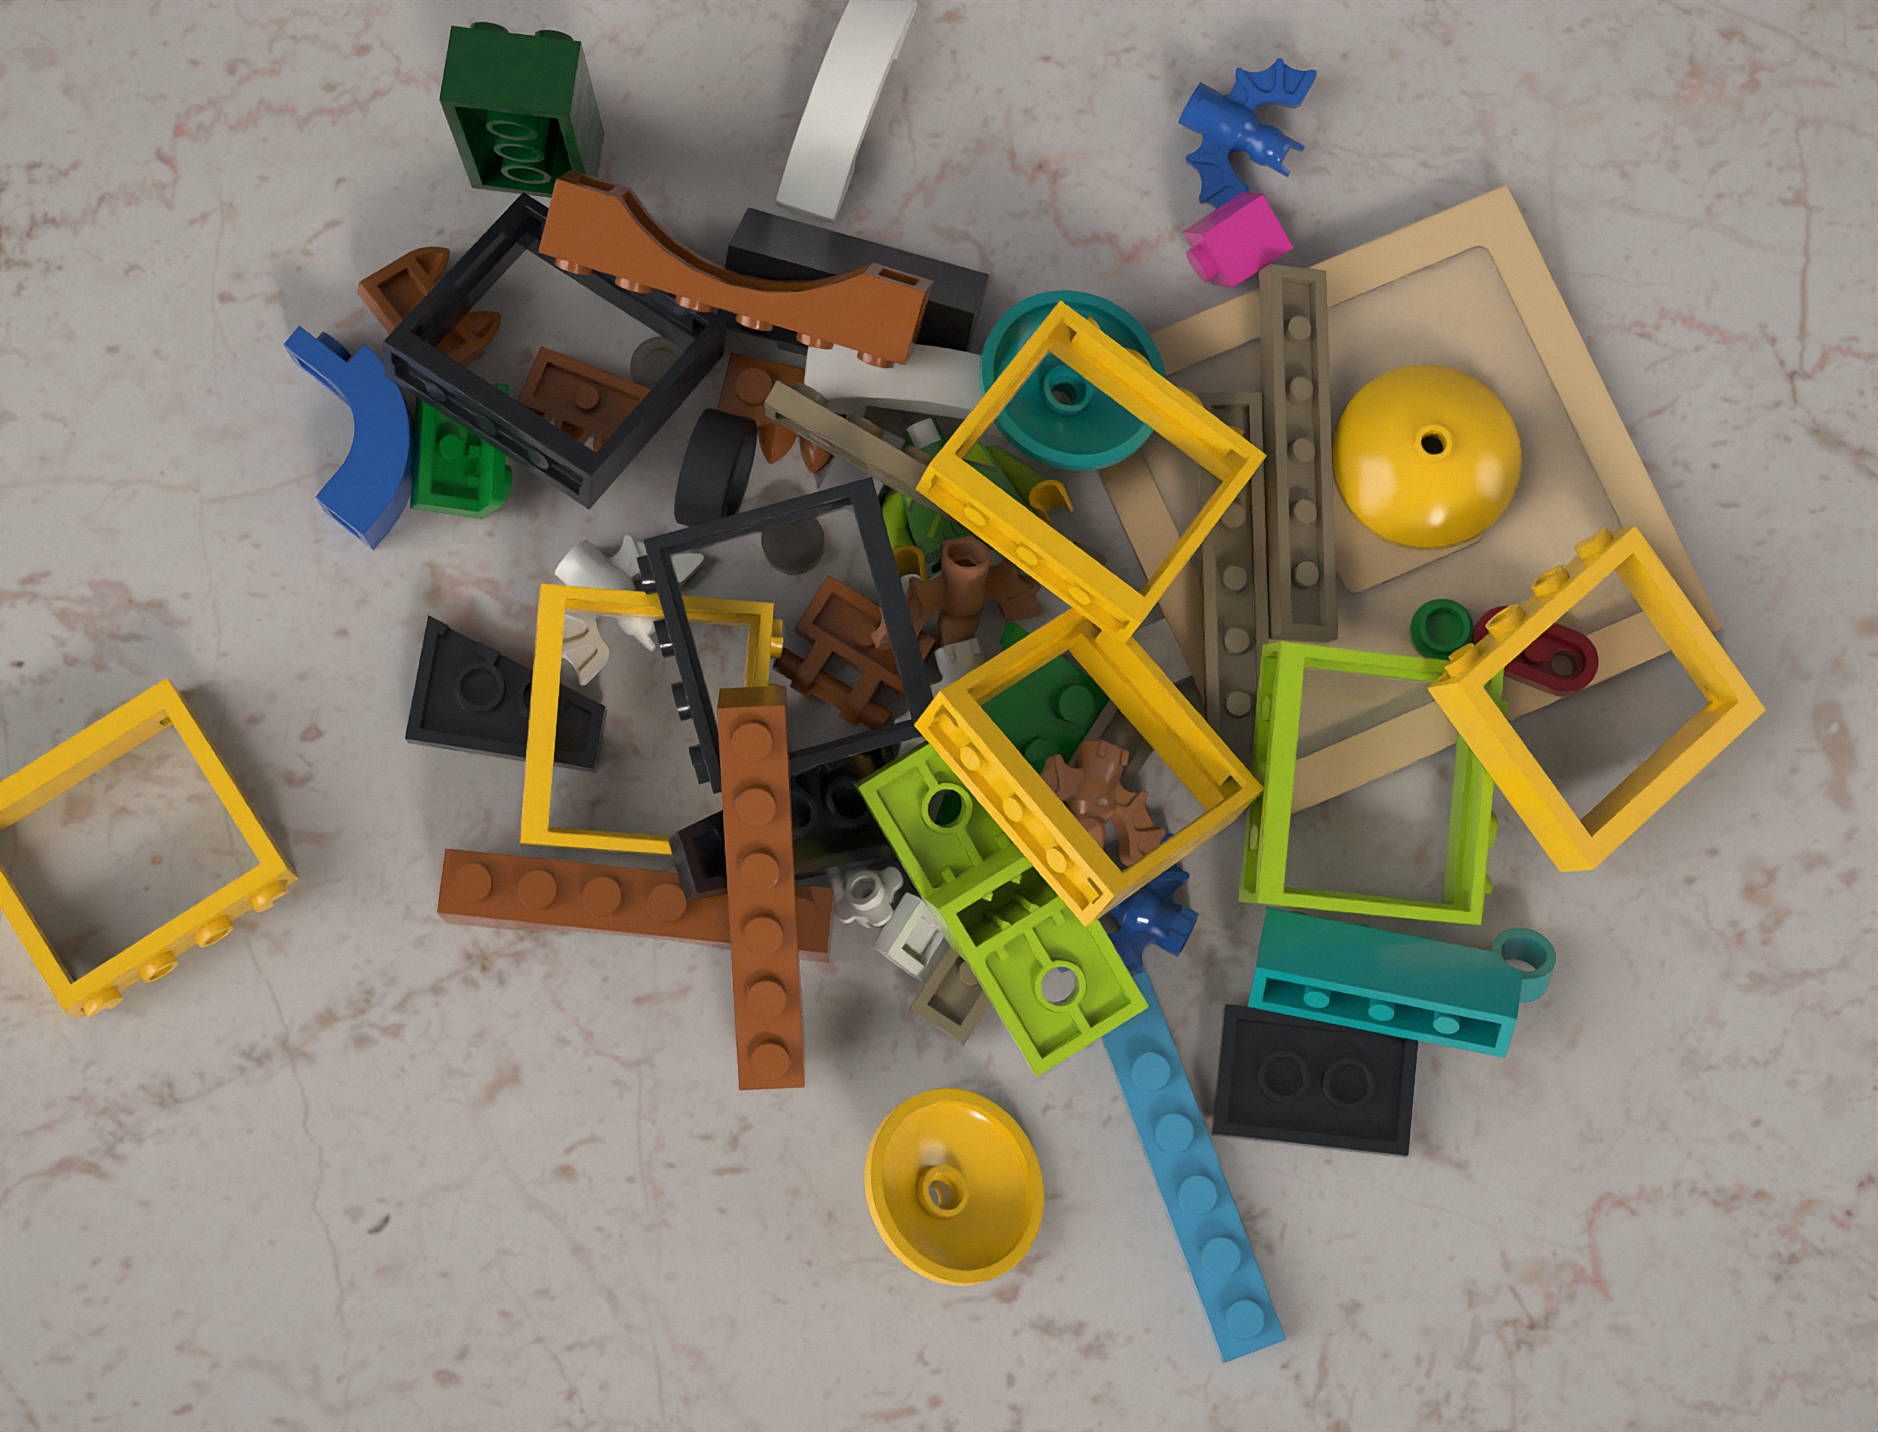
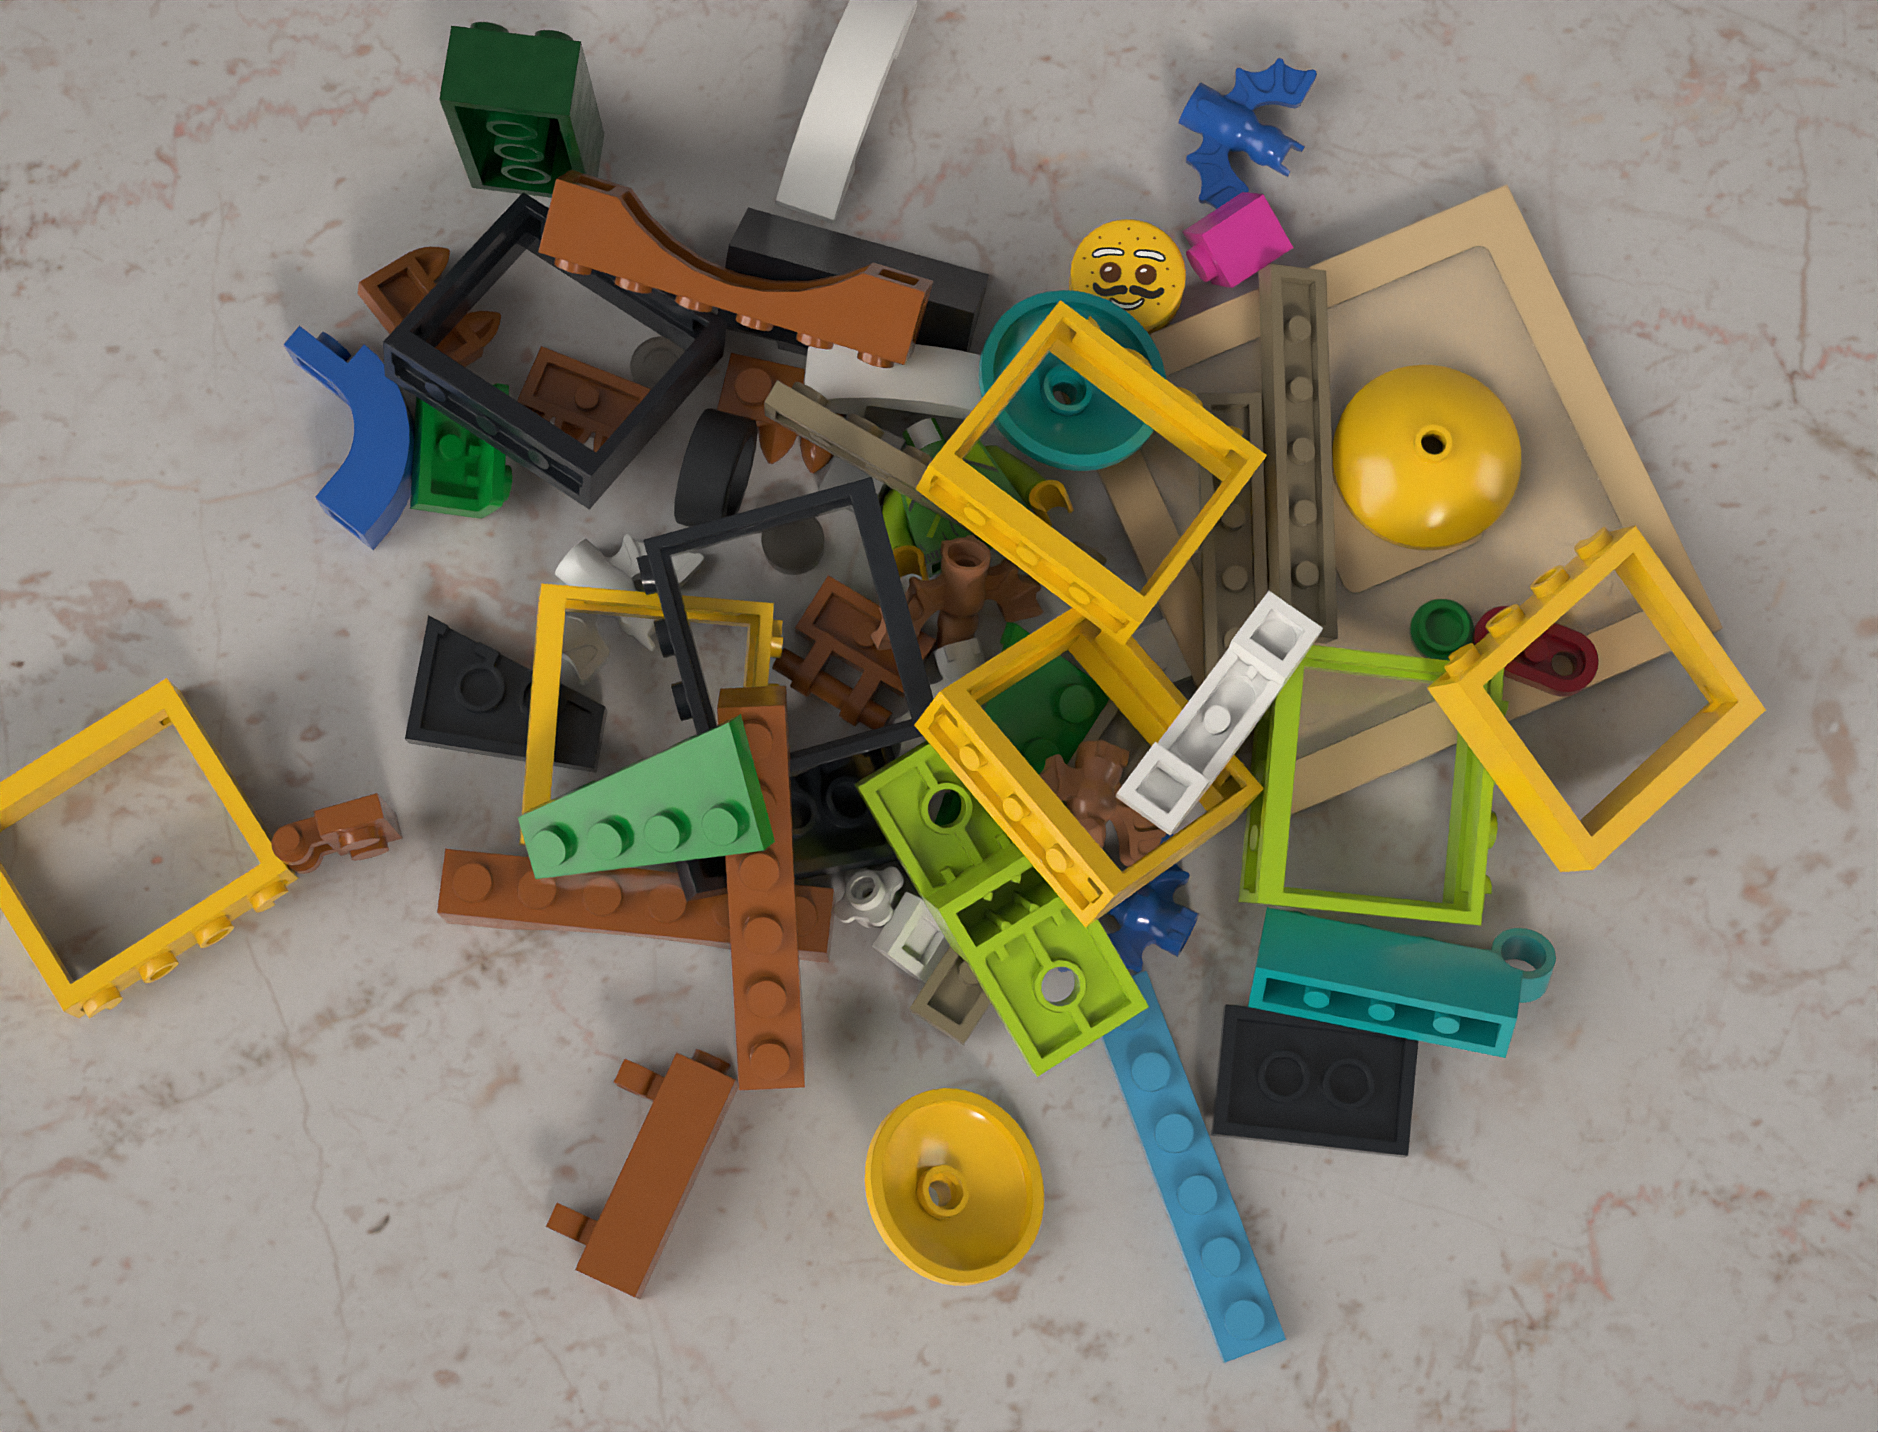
(352, 827): none -> dark orange plate
(657, 1172): none -> dark orange brick
(662, 809): none -> wing
(1132, 268): none -> yellow head
(1220, 714): none -> white slope

